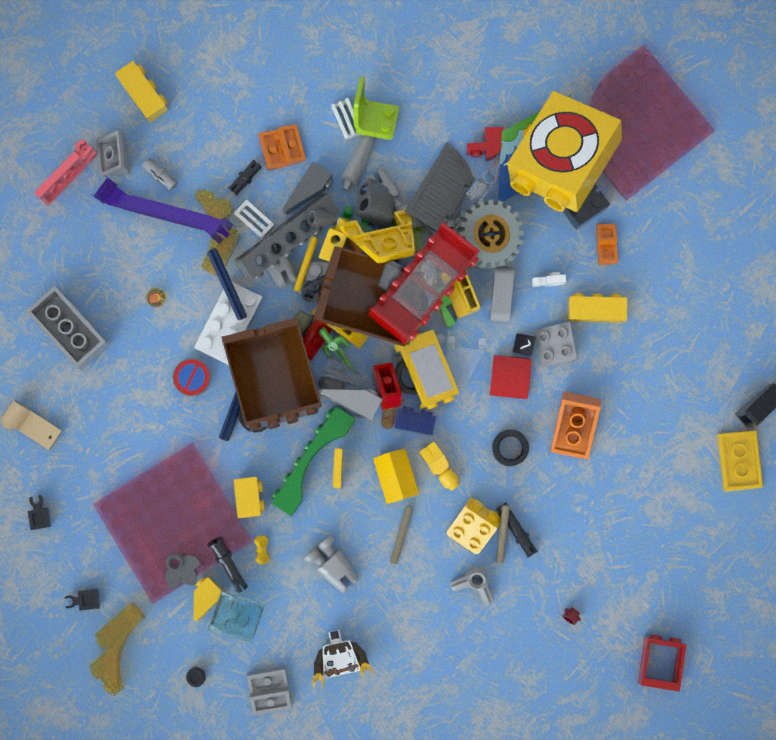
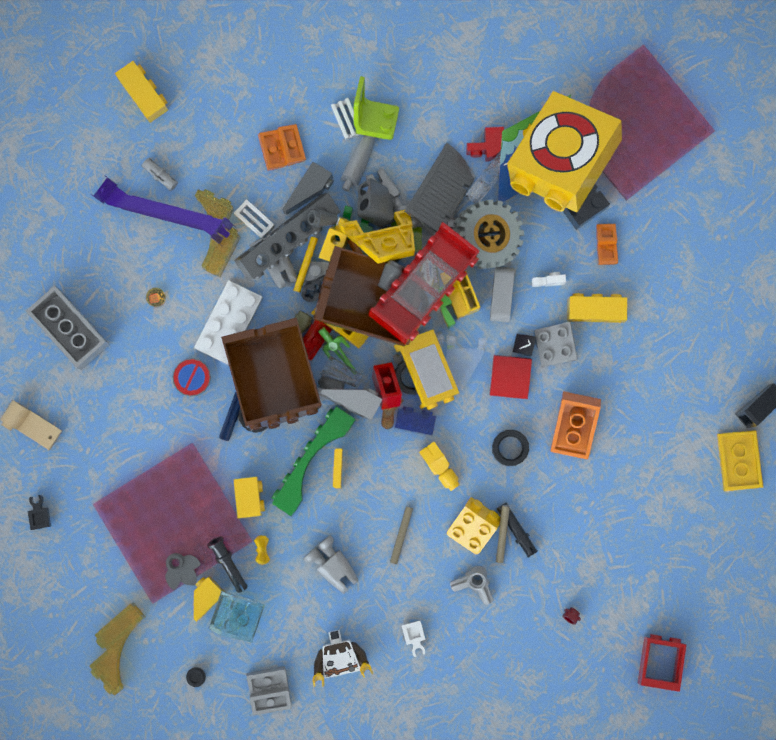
(66, 172): coral tile -> none
(86, 600): black plate -> none
(113, 154): light grey slope -> none
(227, 284): dark blue axle -> none
(245, 177): black pin -> none
(396, 476): yellow piece -> none
(413, 635): none -> white plate

